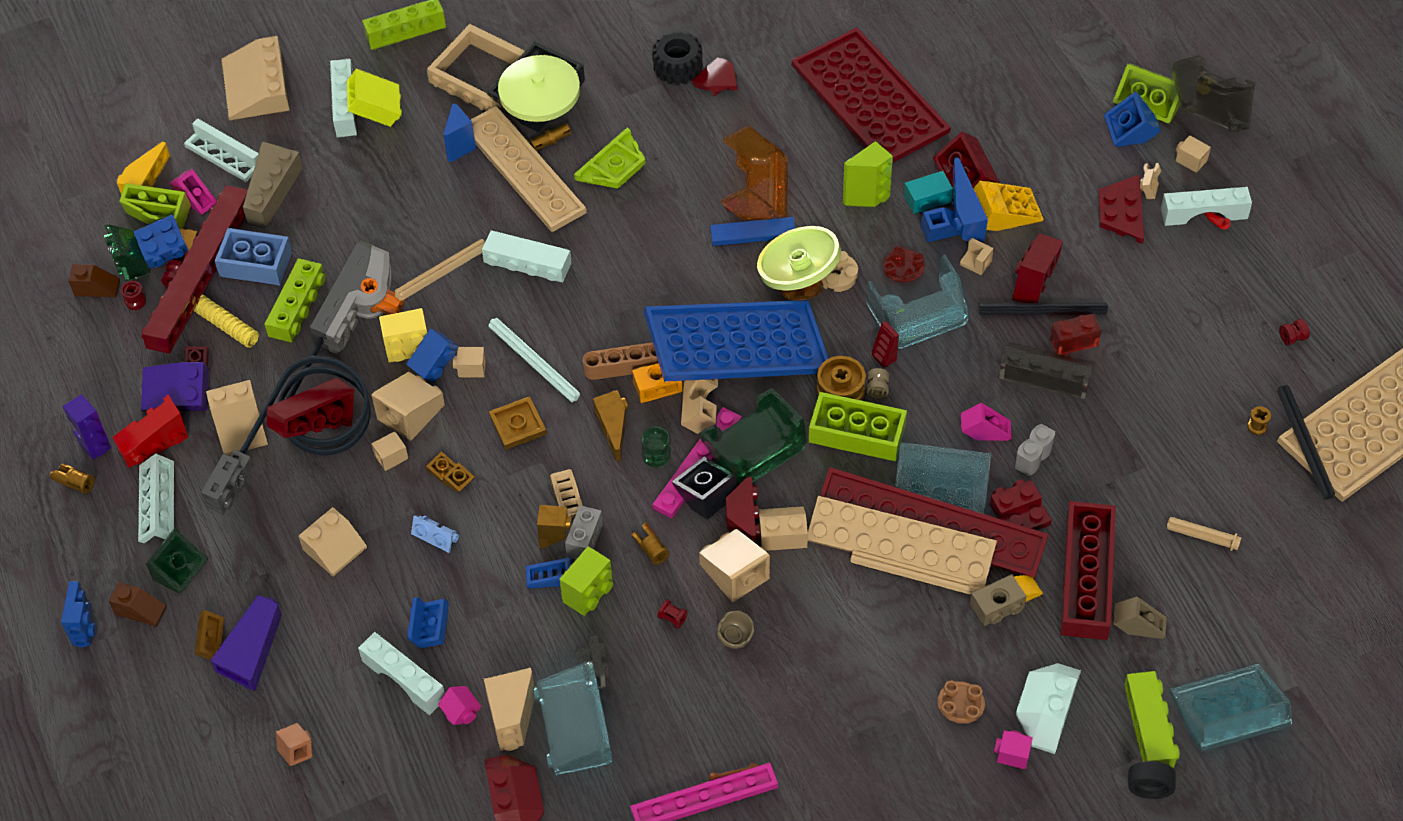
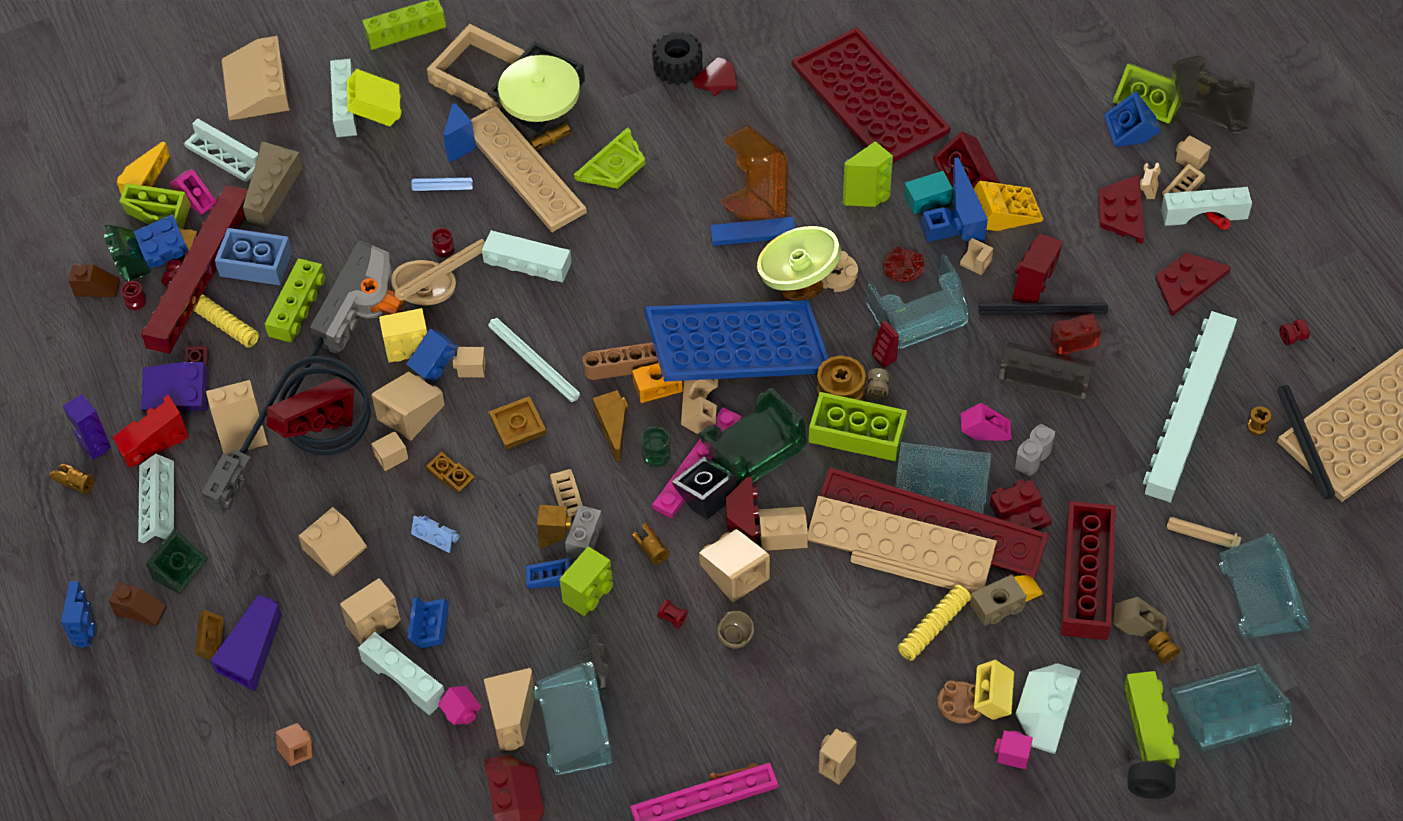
(370, 611): none -> tan brick
(430, 184): none -> light blue axle
(430, 295): none -> tan dish
(442, 242): none -> dark red wheel
(837, 755): none -> tan brick
(934, 622): none -> light yellow piece
(994, 690): none -> light yellow brick
(1163, 646): none -> pearl gold wheel
(1188, 171): none -> tan slope
(1188, 279): none -> dark red wing
(1190, 407): none -> light aqua brick
(1264, 588): none -> clear light blue windscreen

